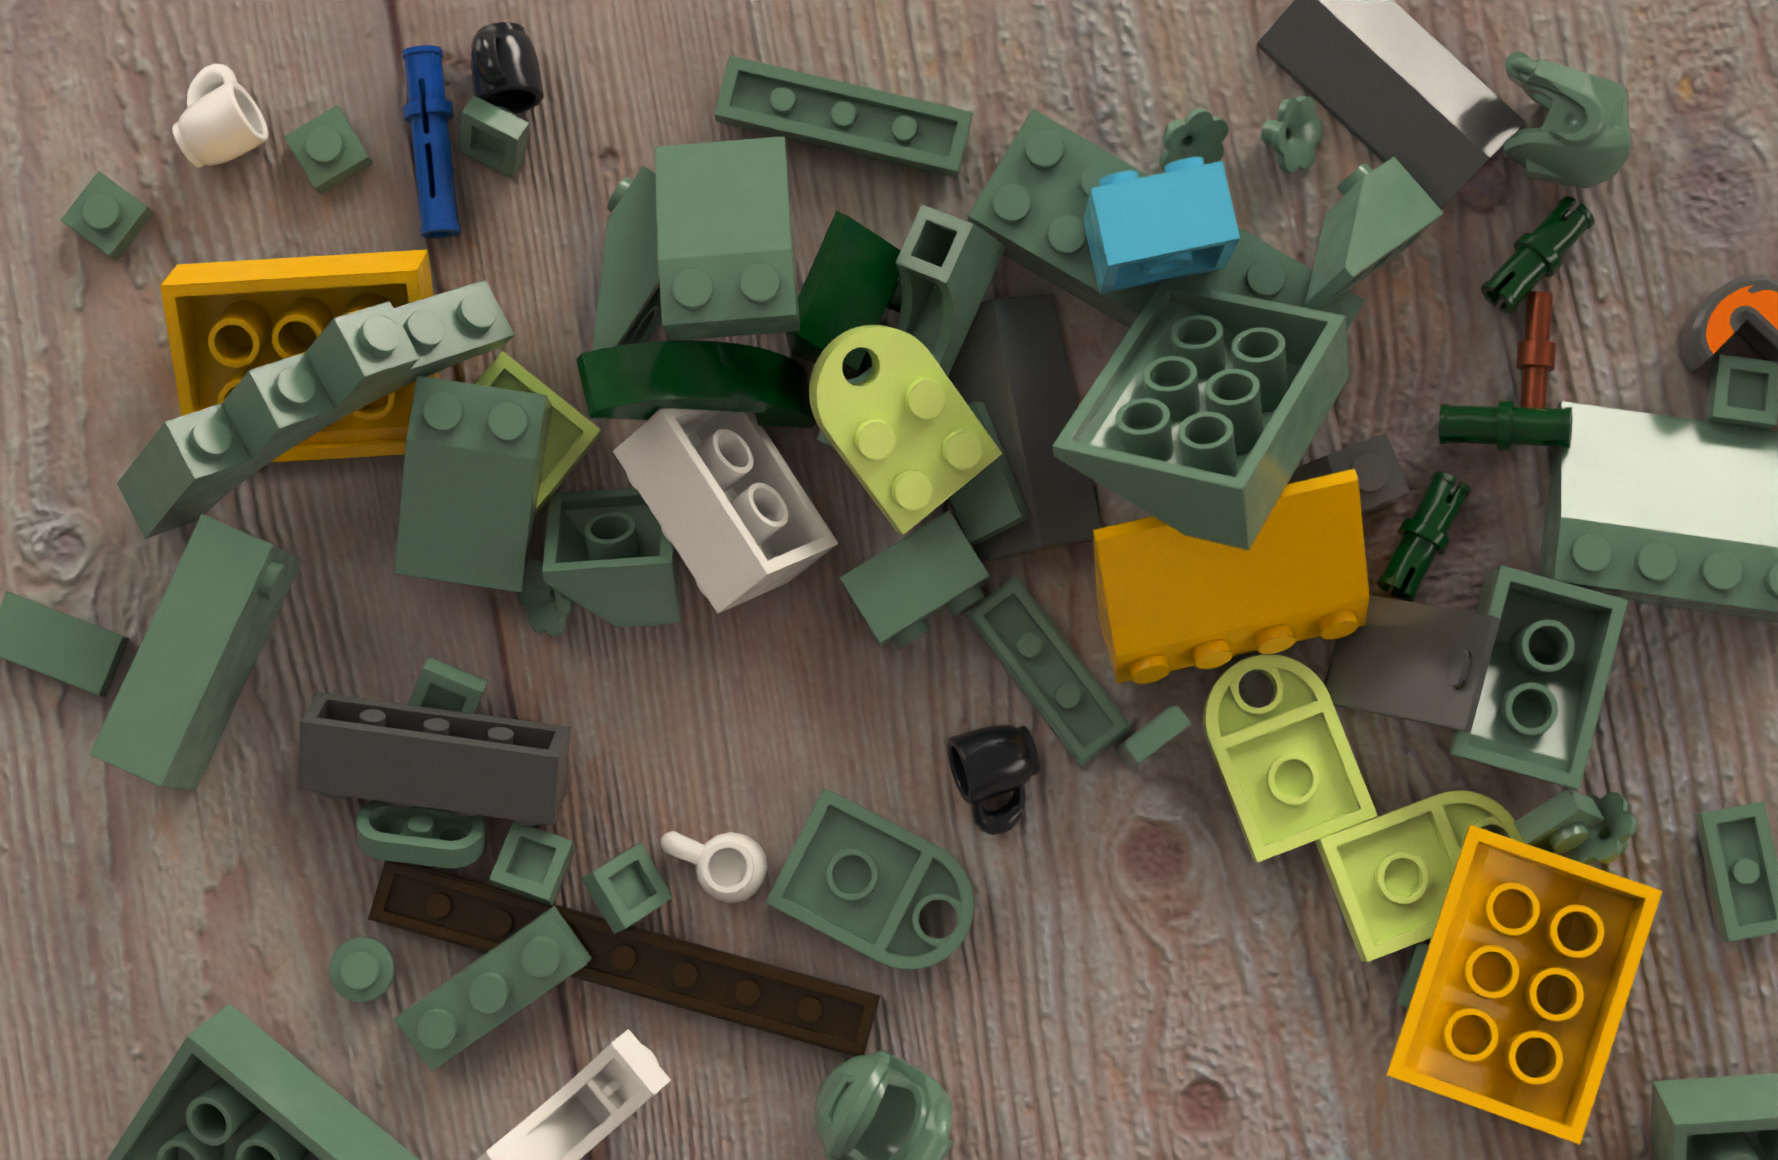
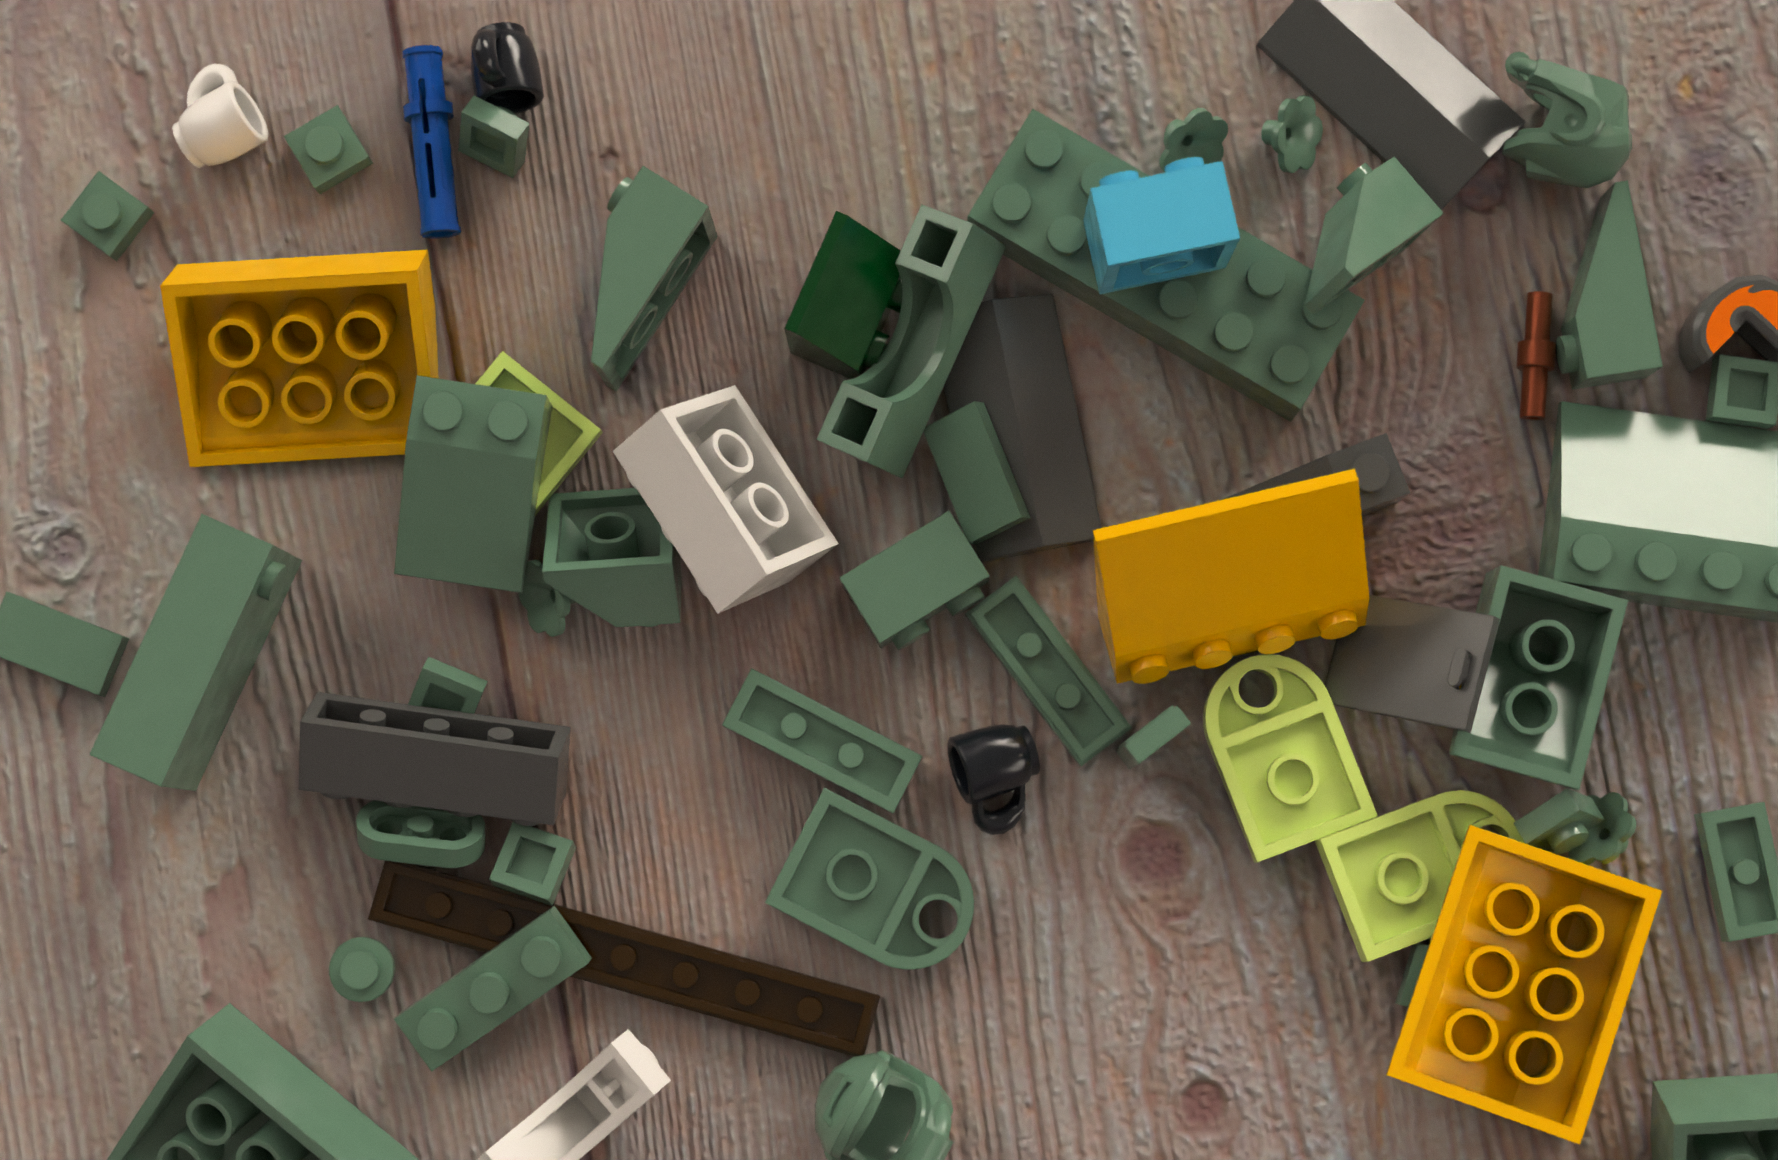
(281, 404): sand green arch -> none
(627, 888): sand green plate -> none
(695, 375): dark green slope -> none
(725, 239): sand green slope -> none
(727, 866): white piece -> none
(822, 741): none -> sand green plate
(843, 116): sand green plate -> none
(901, 426): yellowish green plate -> none
(1209, 408): sand green slope -> none
(1423, 536): dark green pin -> none
(1505, 425): dark green pin -> none
(1537, 255): dark green pin -> none
(1609, 315): none -> sand green slope

